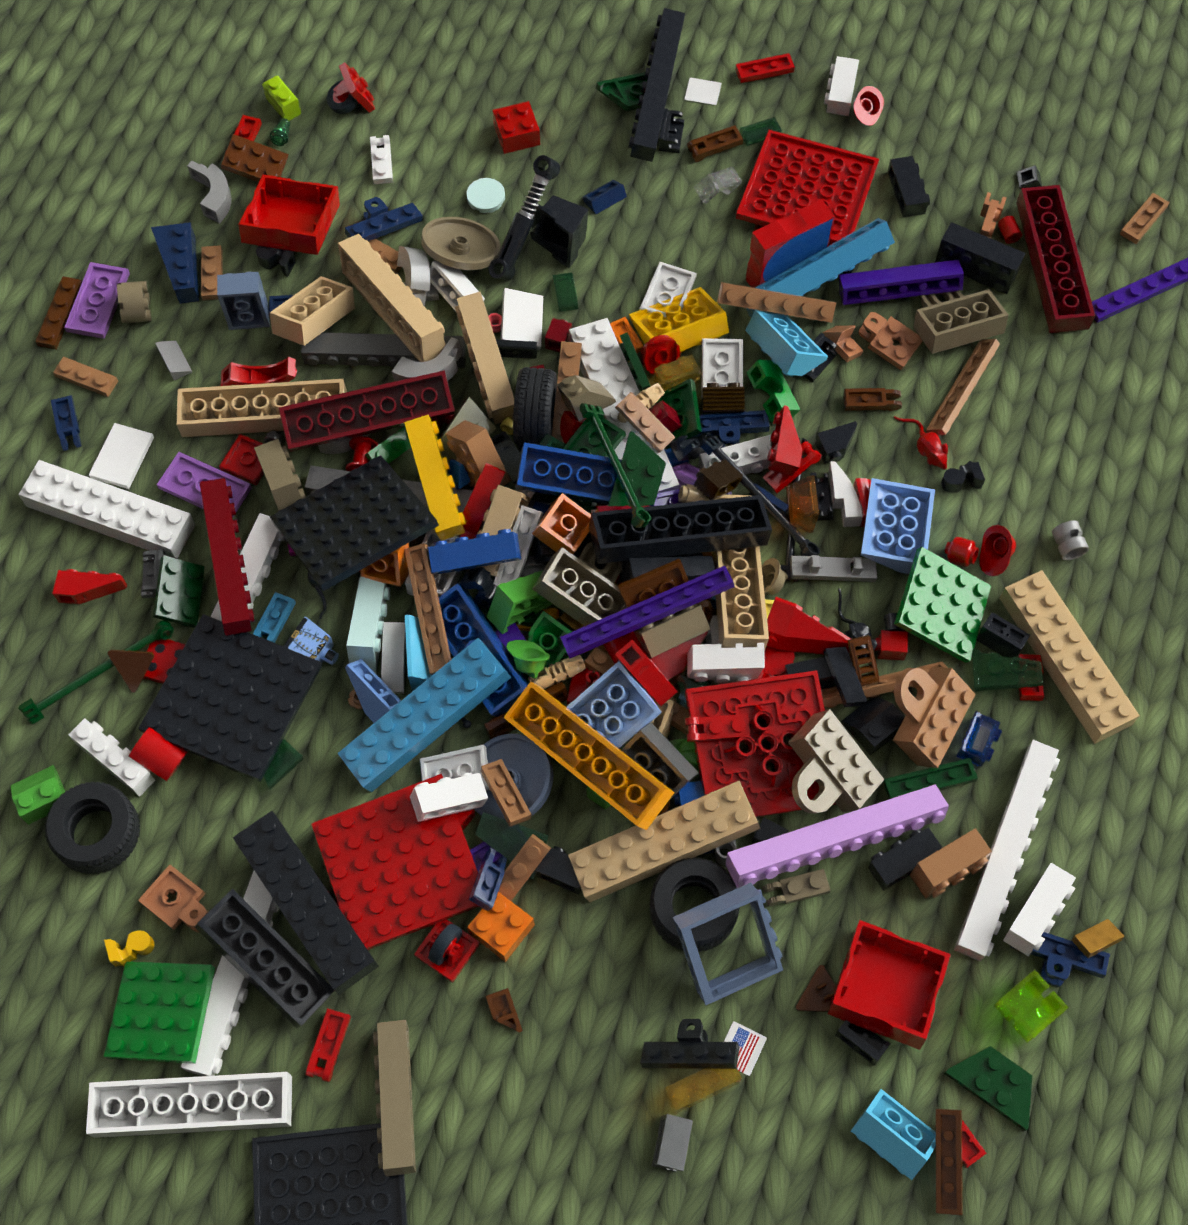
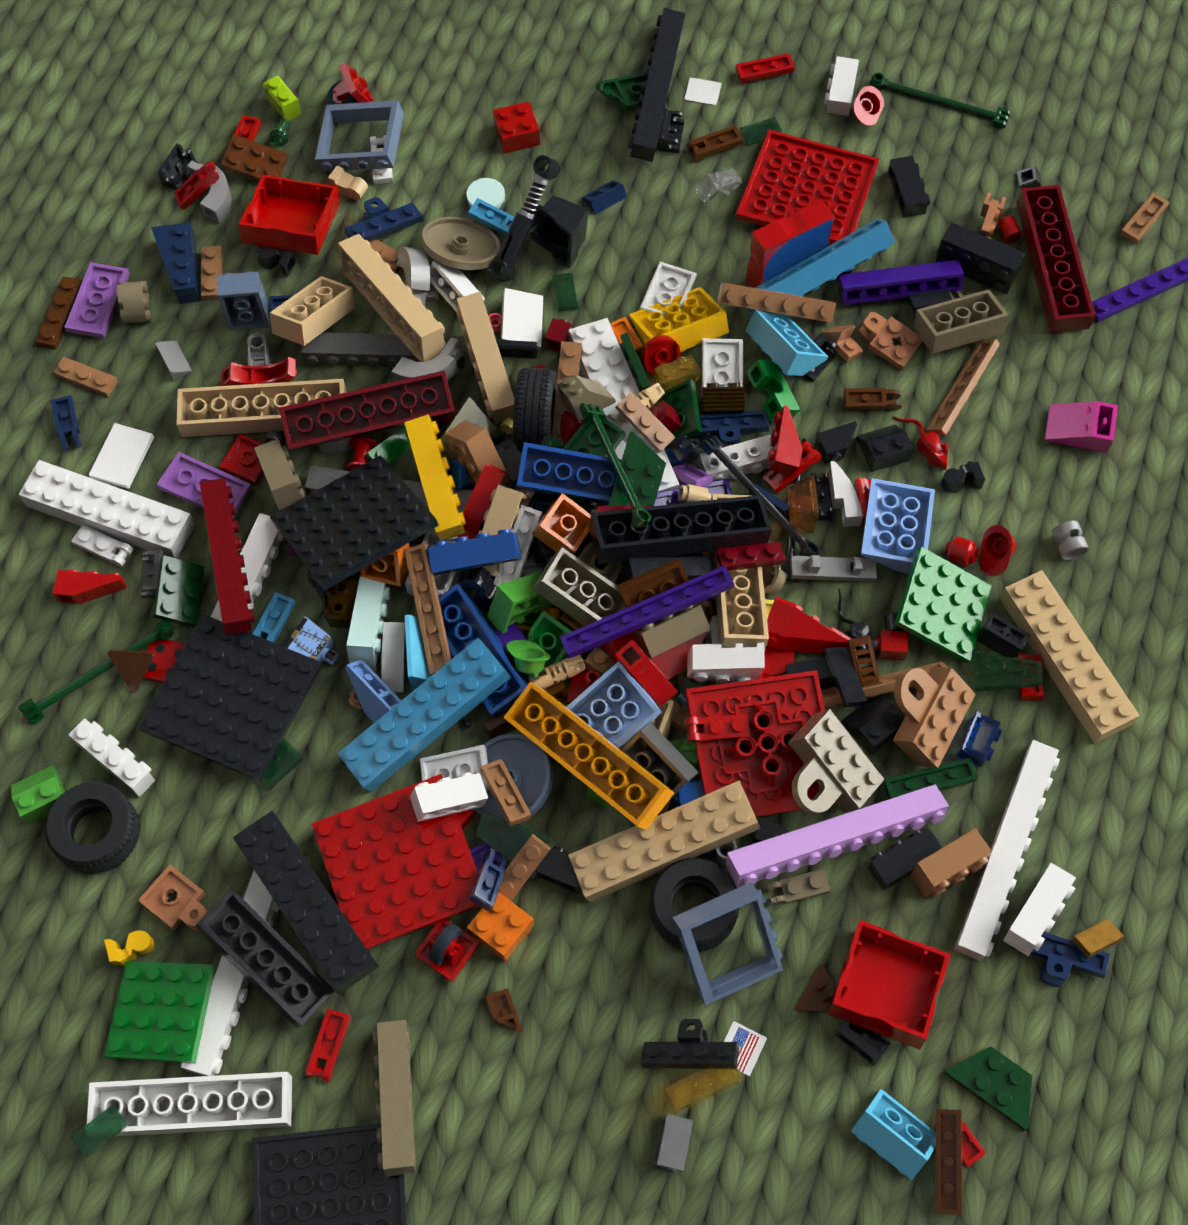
(99, 1131): none -> clear green tile
(101, 545): none -> white plate
(157, 754): red brick -> none
(174, 169): none -> black hinge
(196, 185): none -> red hinge
(258, 355): none -> light grey piece
(341, 603): none -> dark brown brick
(347, 184): none -> tan leg
(360, 113): none -> sand blue window
(490, 216): none -> dark azure plate
(717, 479): dark brown brick -> none
(751, 556): none -> dark red plate
(885, 447): none -> black slope
(929, 298): none -> black tile
(1000, 117): none -> dark green hinge
(1029, 1008): clear neon green piece -> none
(1082, 425): none -> dark pink slope

